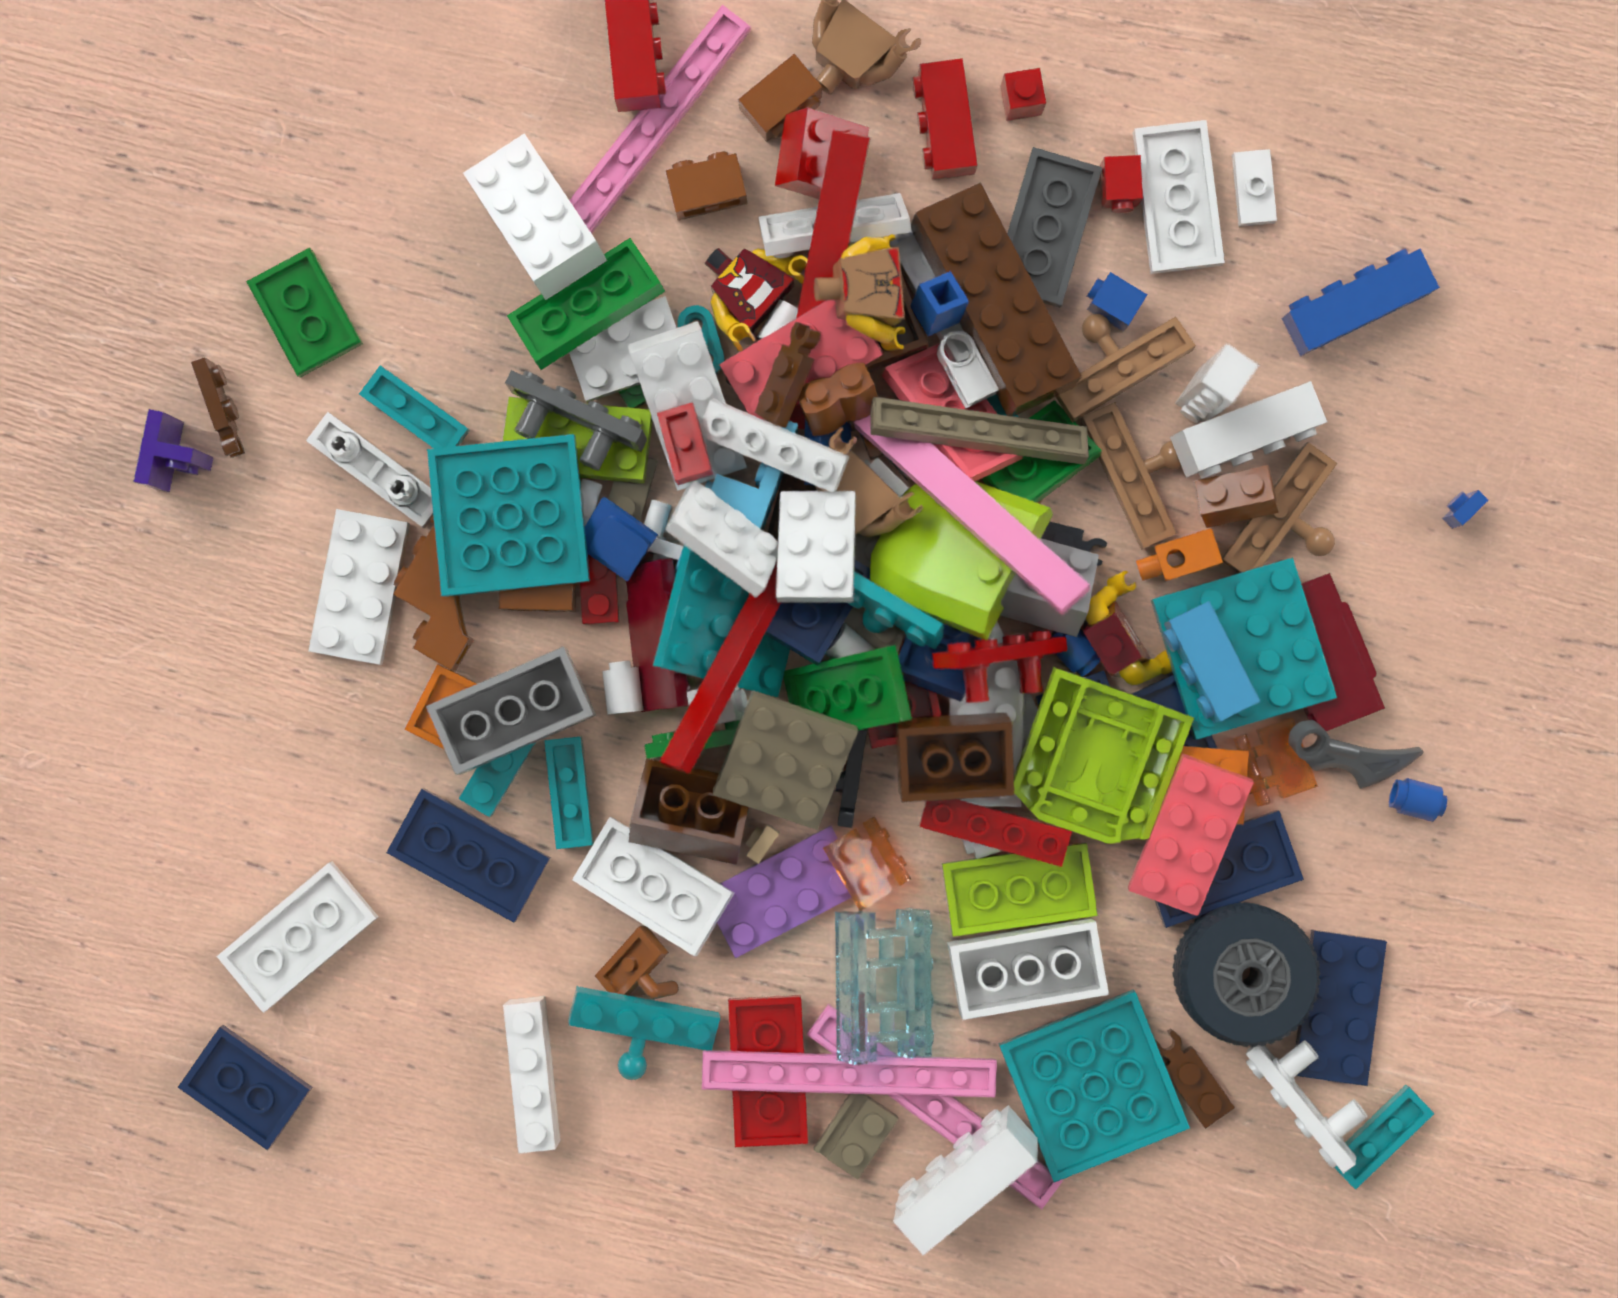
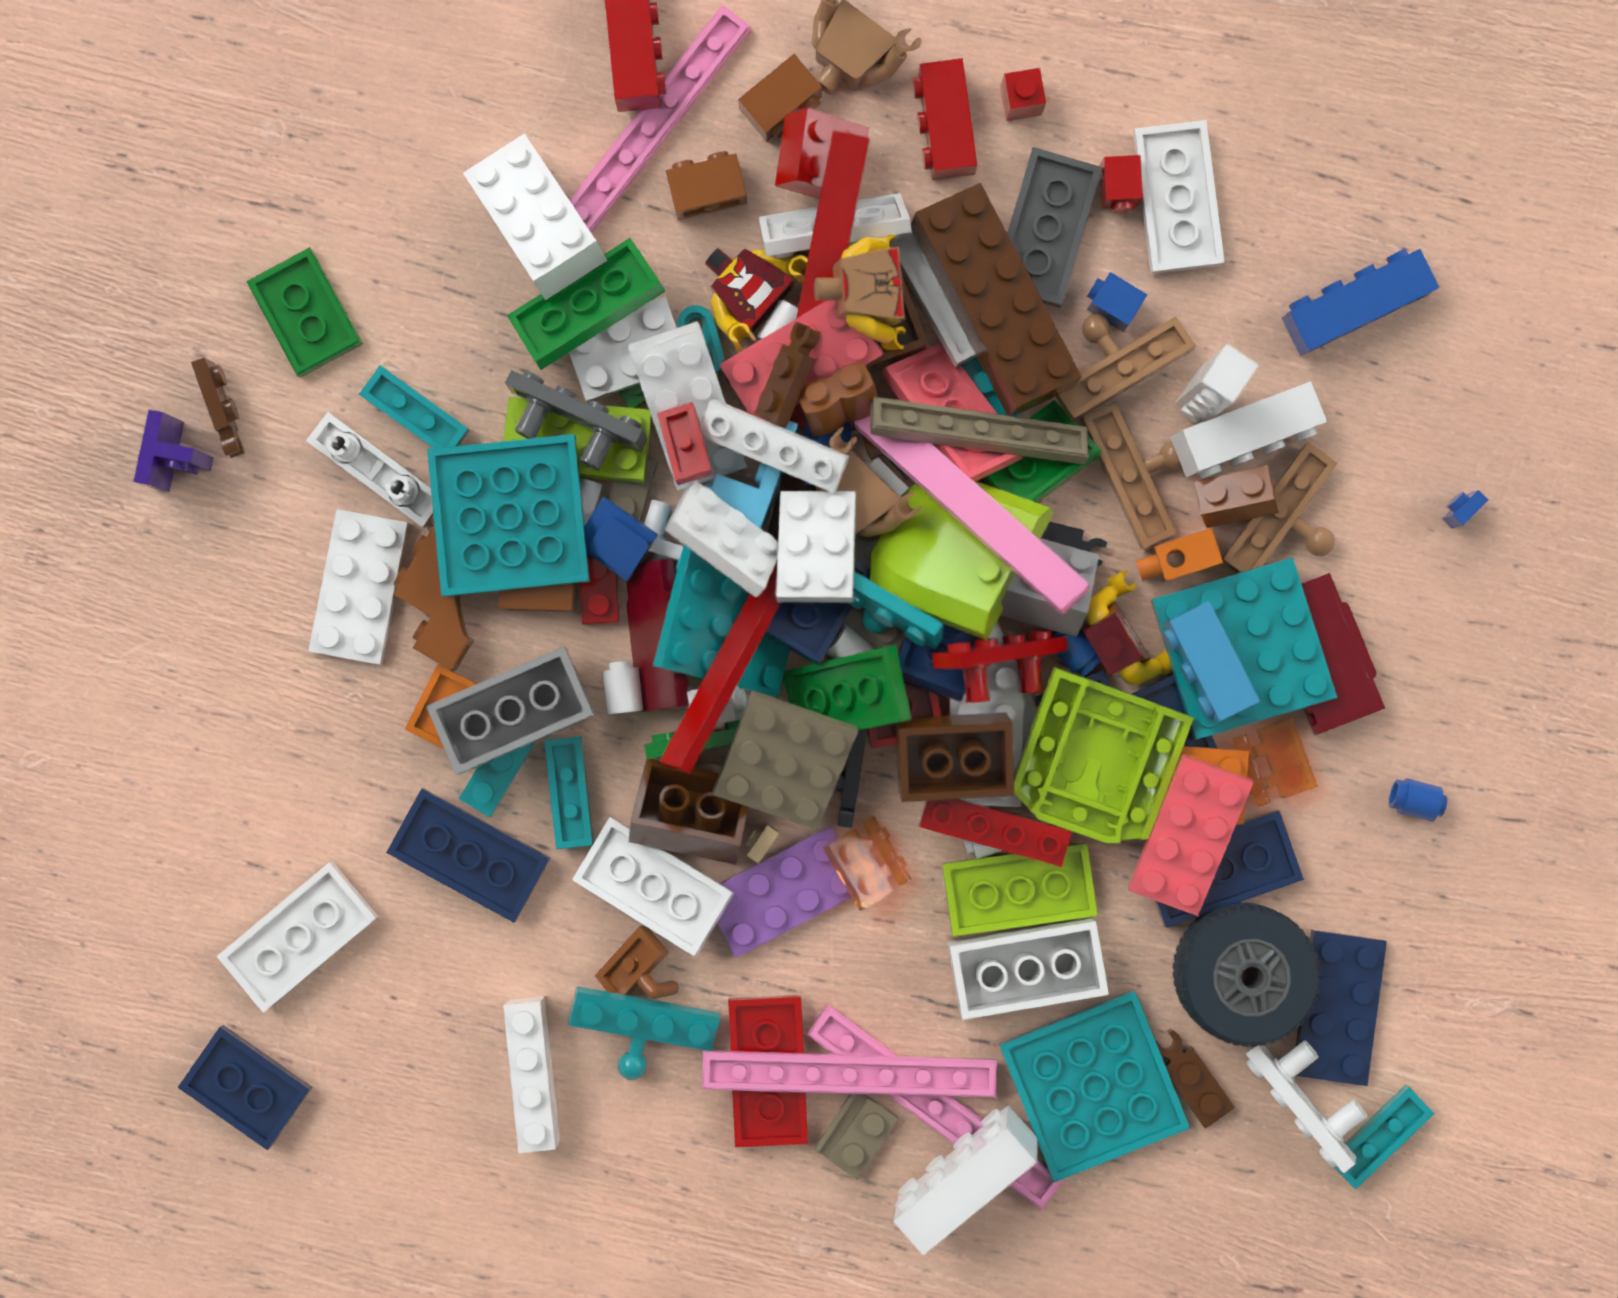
(858, 985): clear light blue fence -> none
(939, 303): blue brick -> none
(969, 378): white piece -> none
(1254, 187): white plate -> none
(1364, 763): dark grey piece -> none

